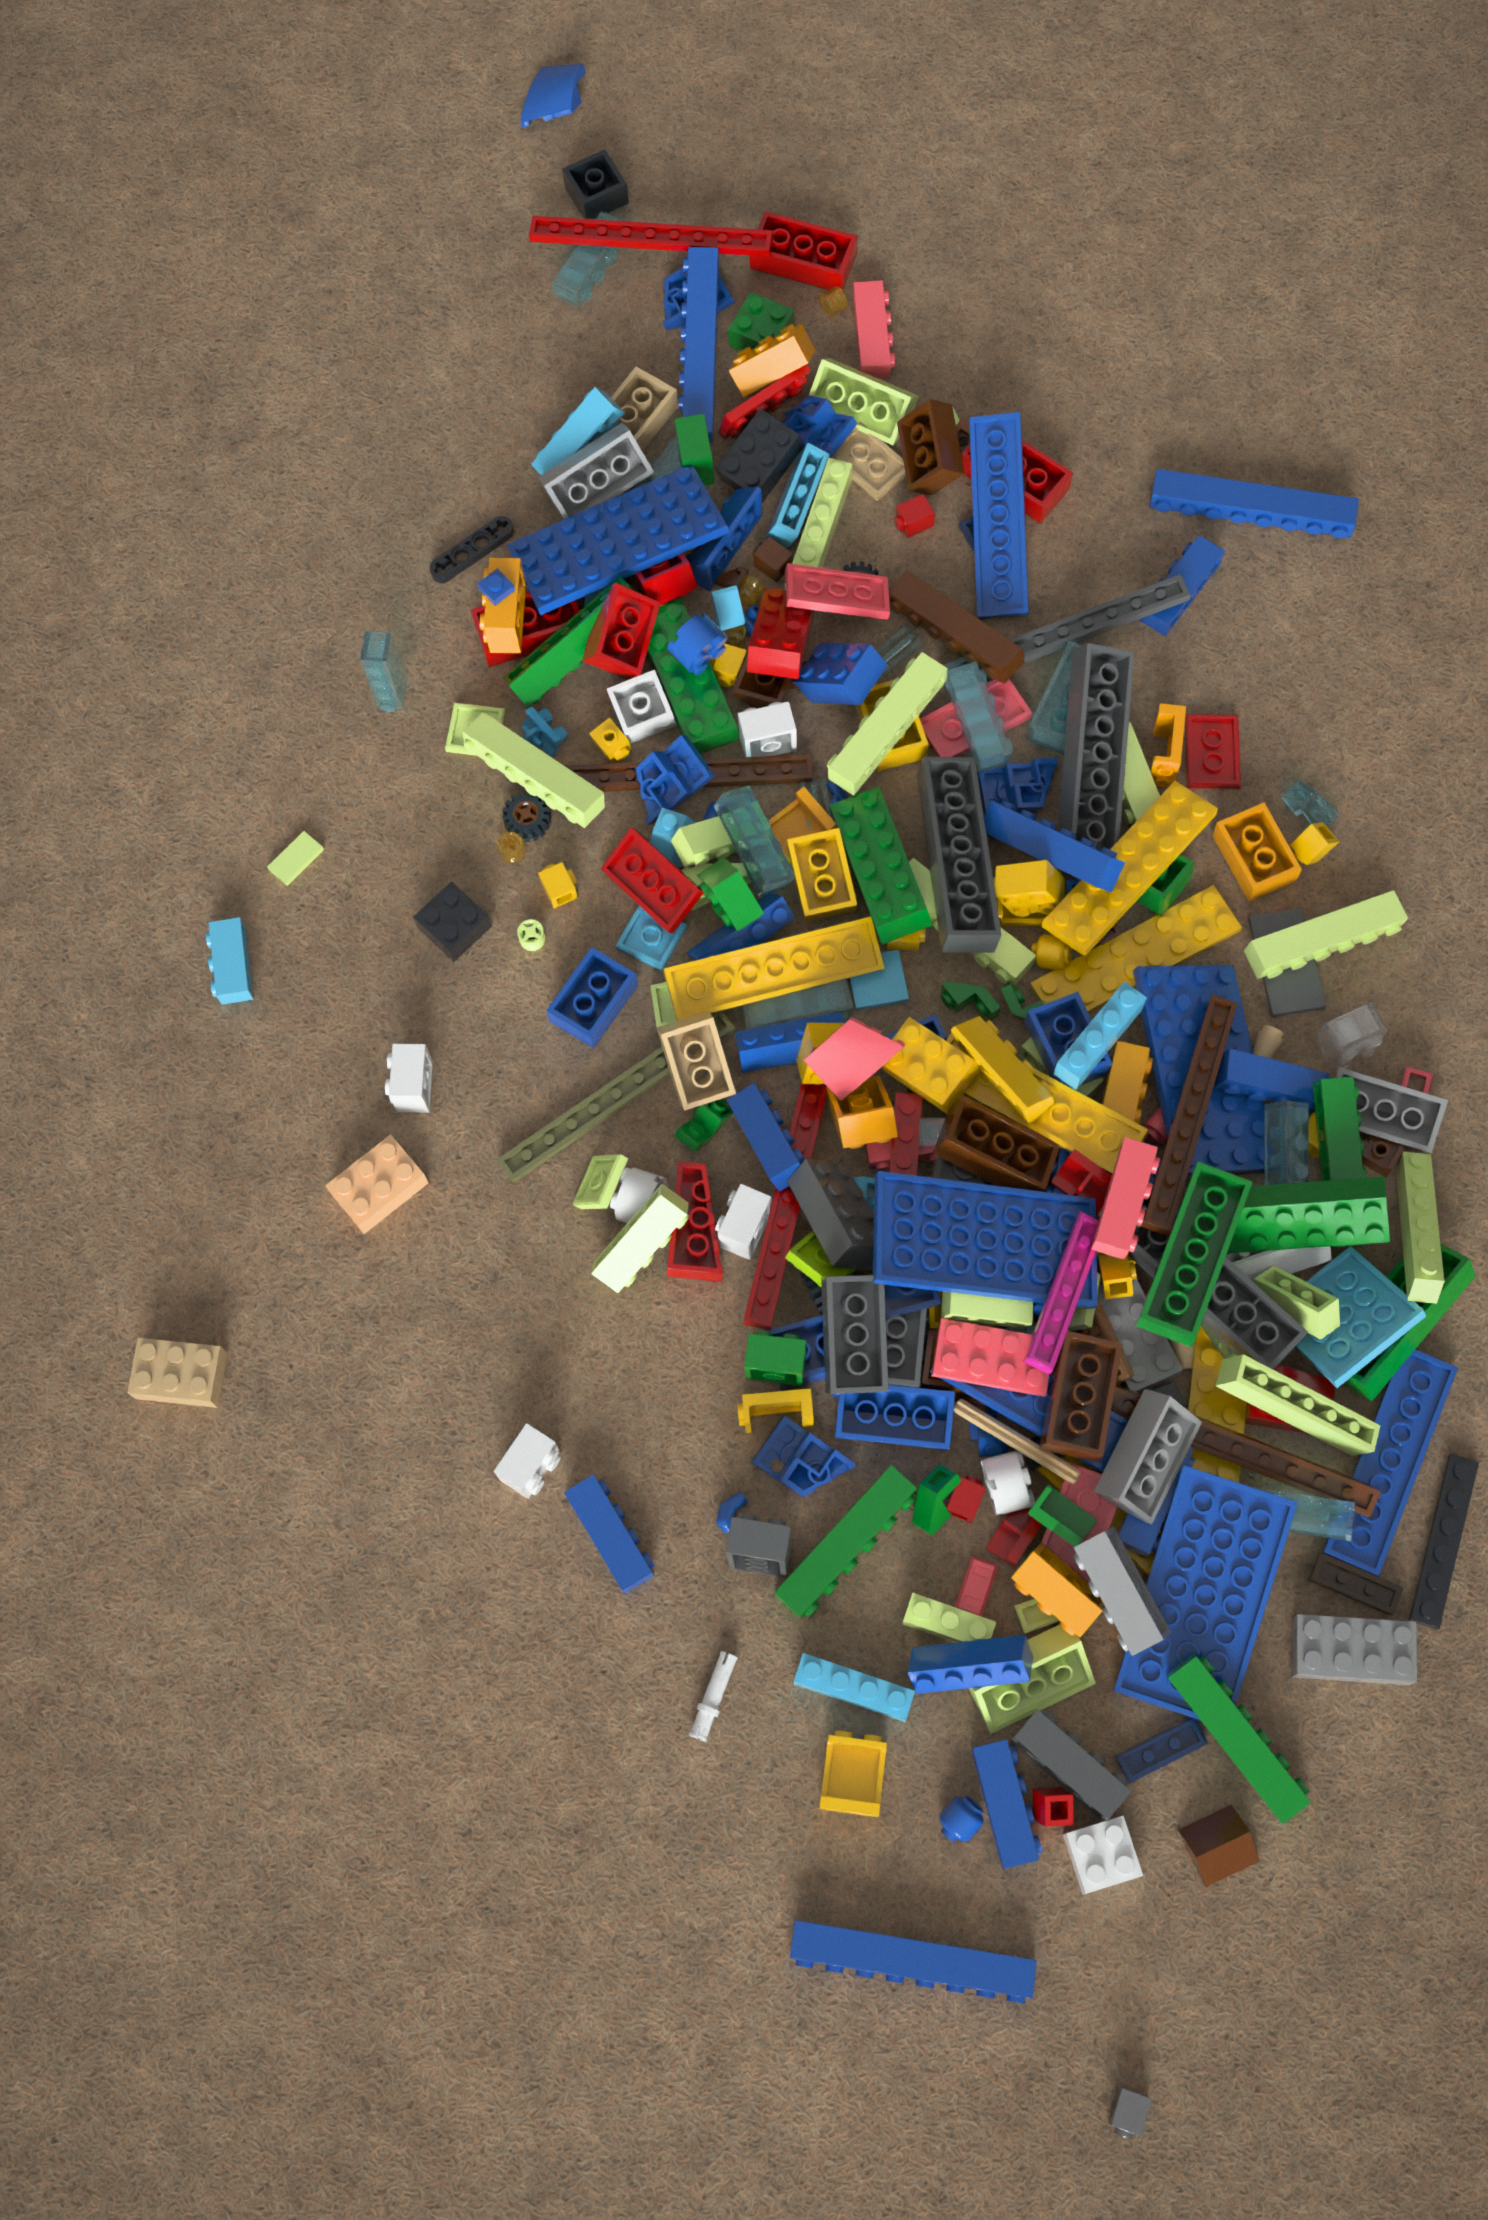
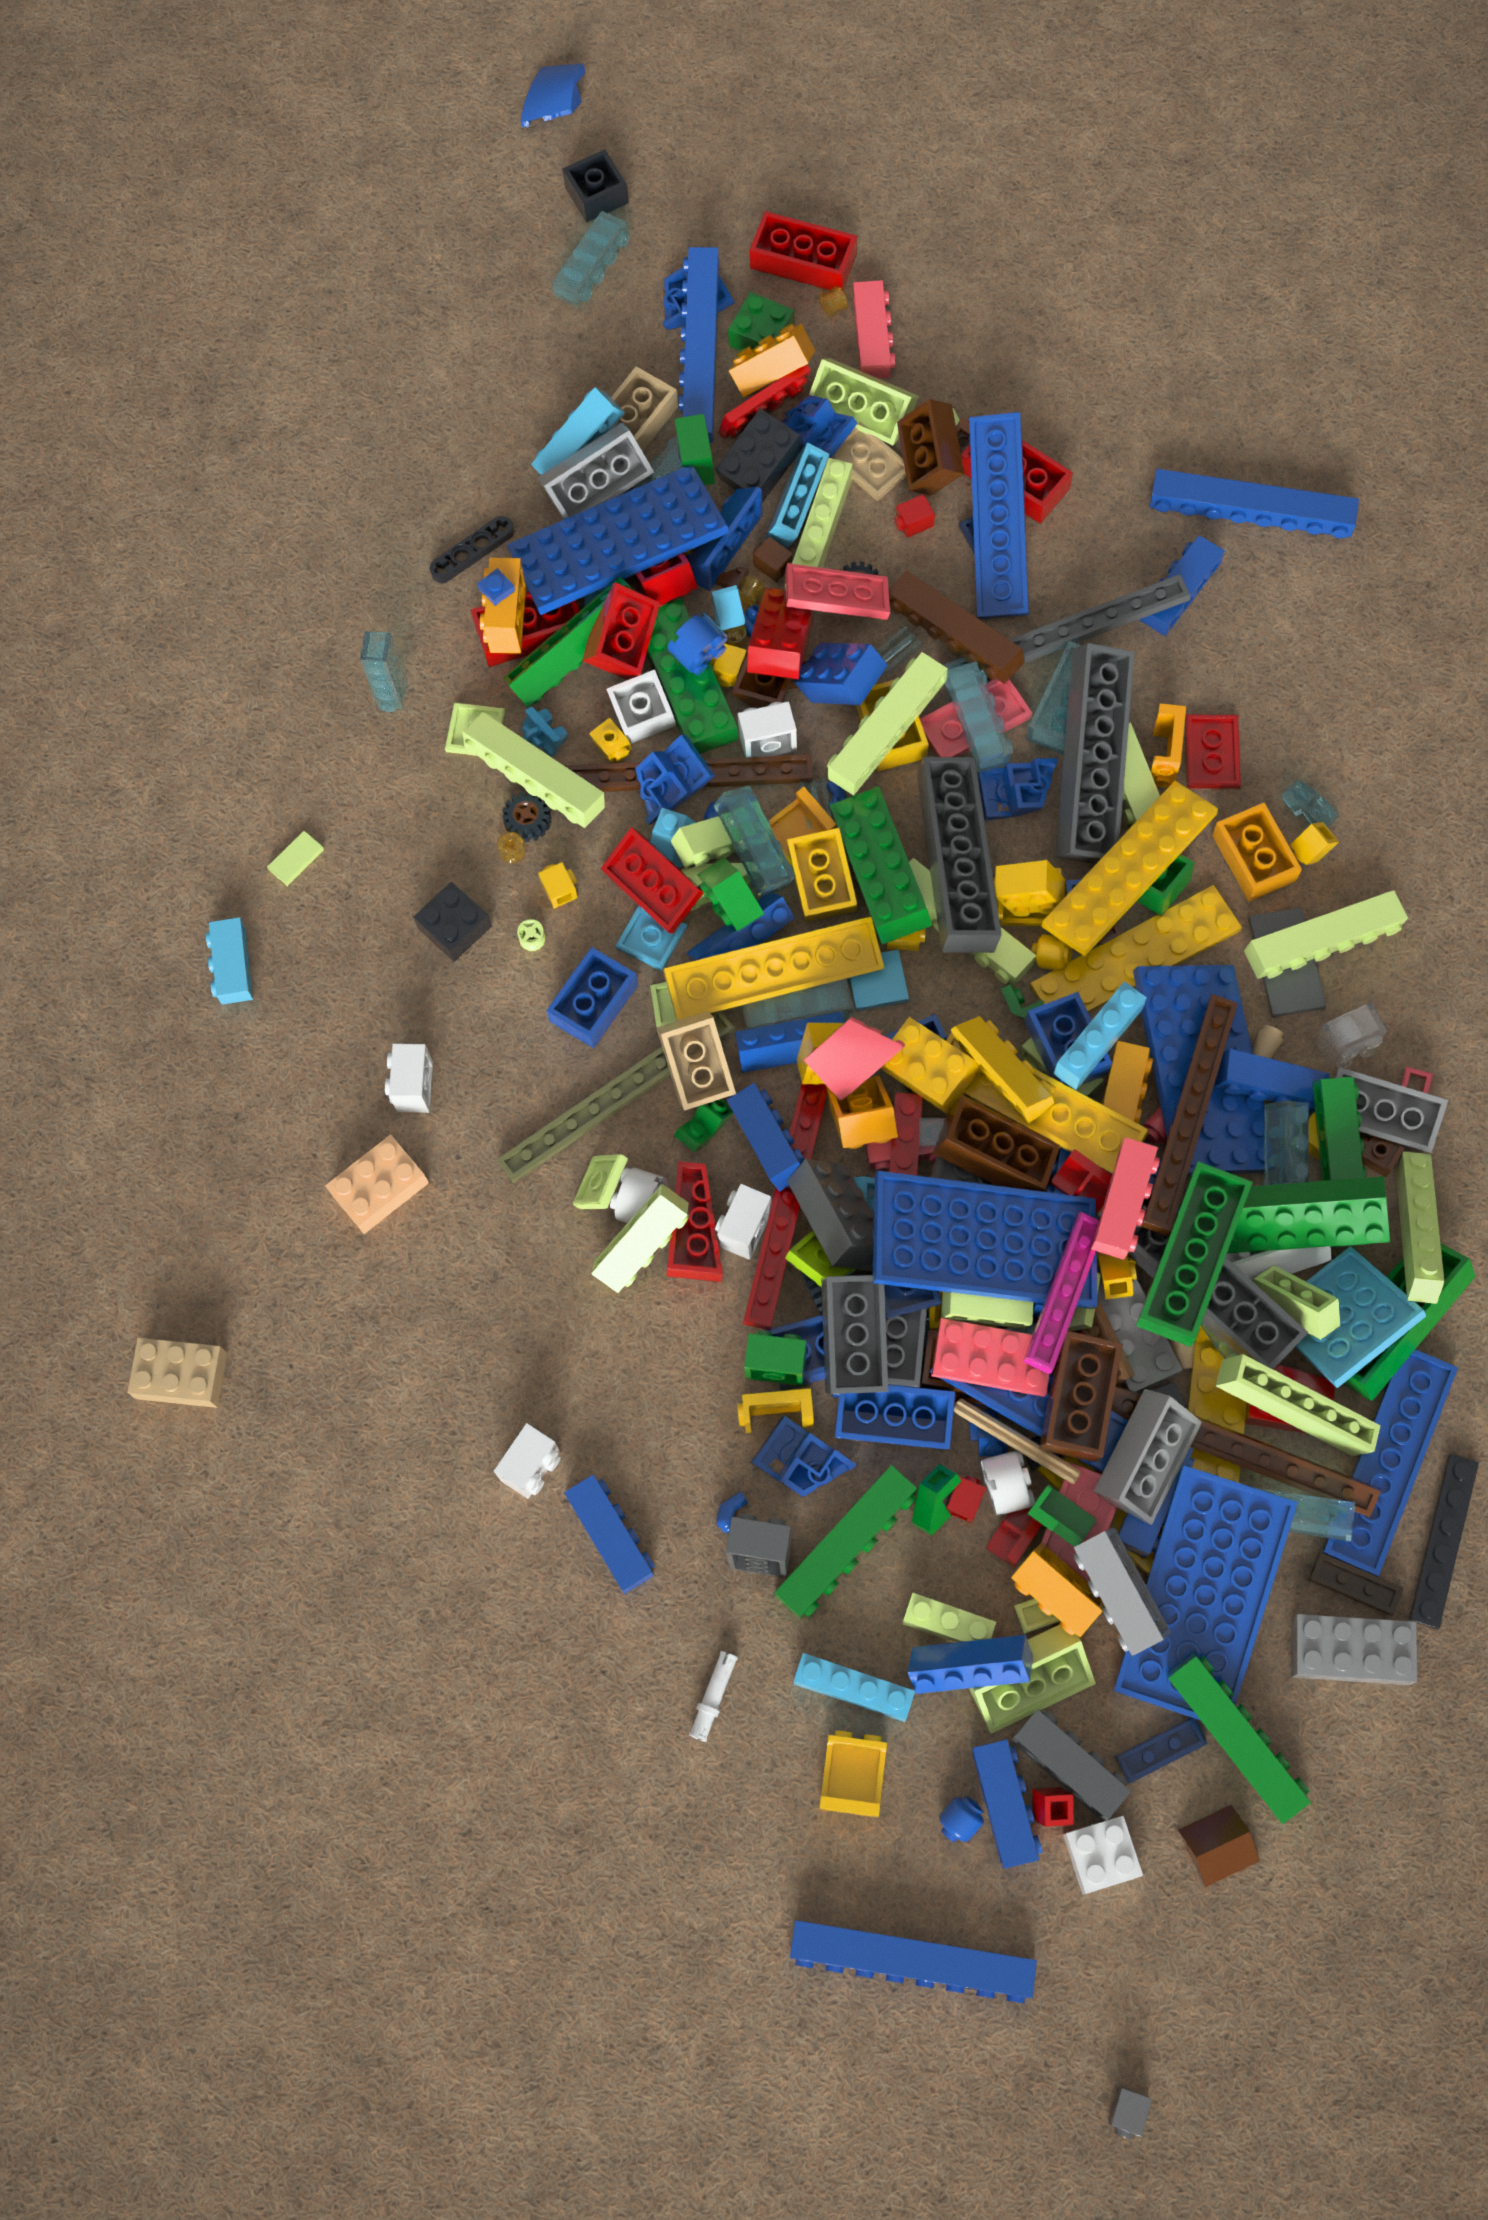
(649, 235): red plate -> none
(961, 995): green slope -> none
(976, 1586): coral tile -> none
(1056, 846): blue brick -> none

